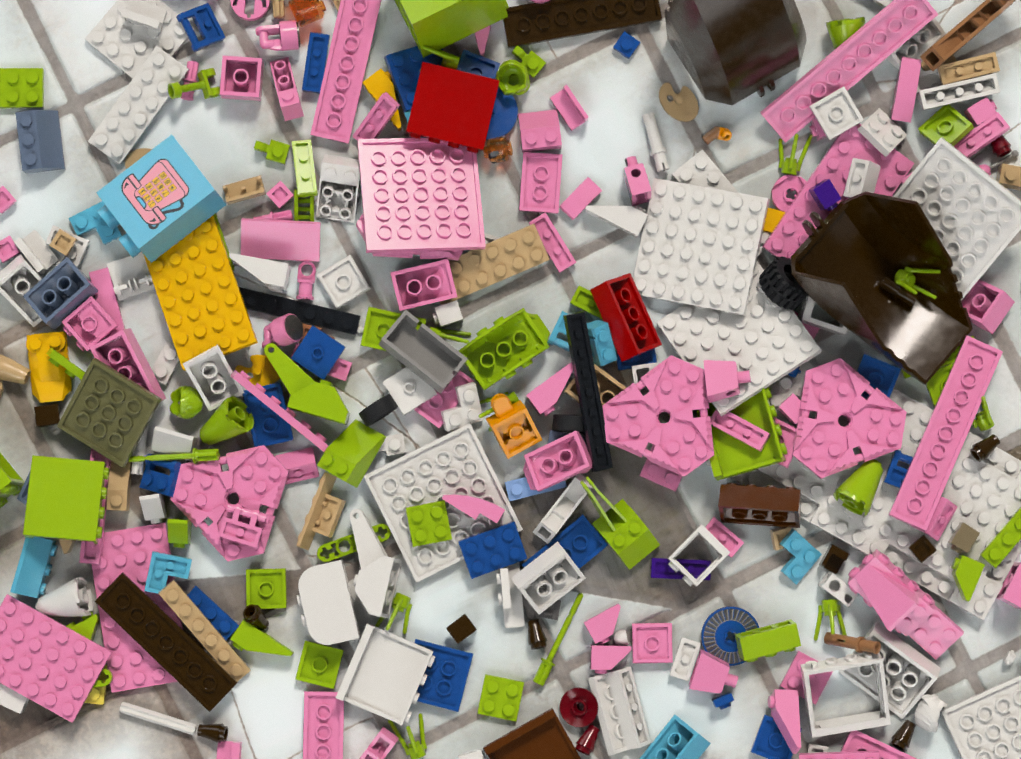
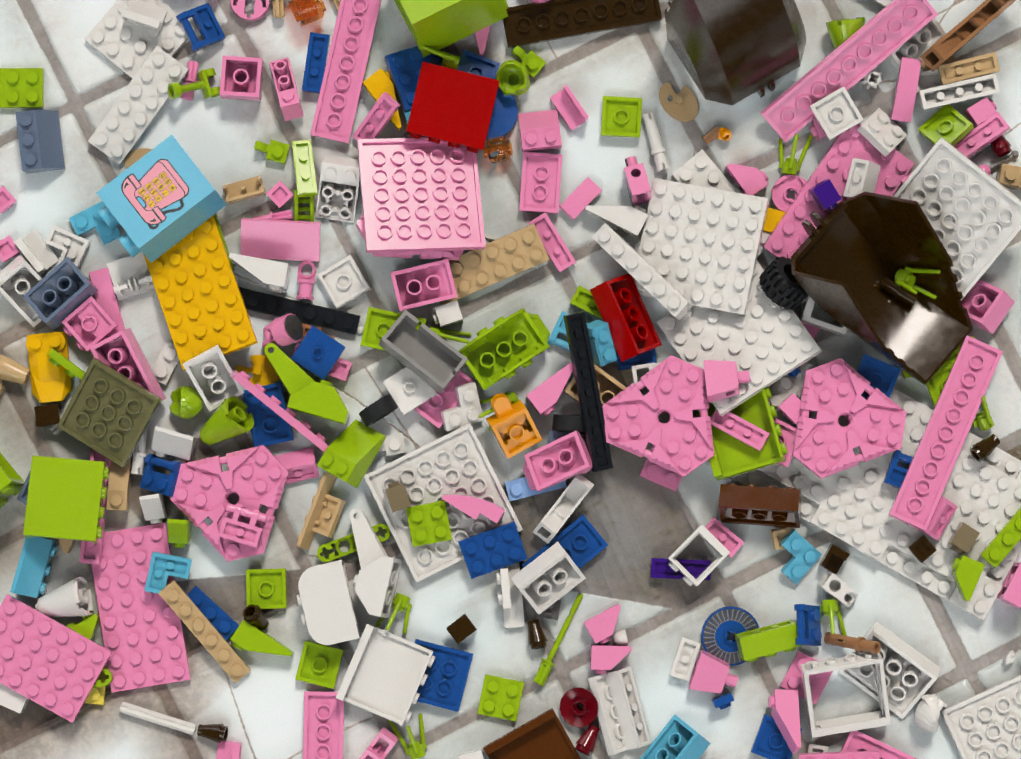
(63, 242): tan plate -> none
(166, 641): dark brown plate -> none
(196, 456): lime piece -> none
(288, 33): bright pink piece -> none
(397, 496): none -> dark tan brick
(621, 116): none -> lime plate
(622, 529): lime slope -> none
(626, 45): blue plate -> none
(642, 271): none -> white brick
(652, 643): bright pink plate -> none
(747, 178): none -> bright pink slope
(808, 625): none -> blue plate
(860, 487): lime cone -> none
(871, 79): none -> white gear
(903, 604): bright pink wedge -> none
(903, 735): dark brown cone -> none

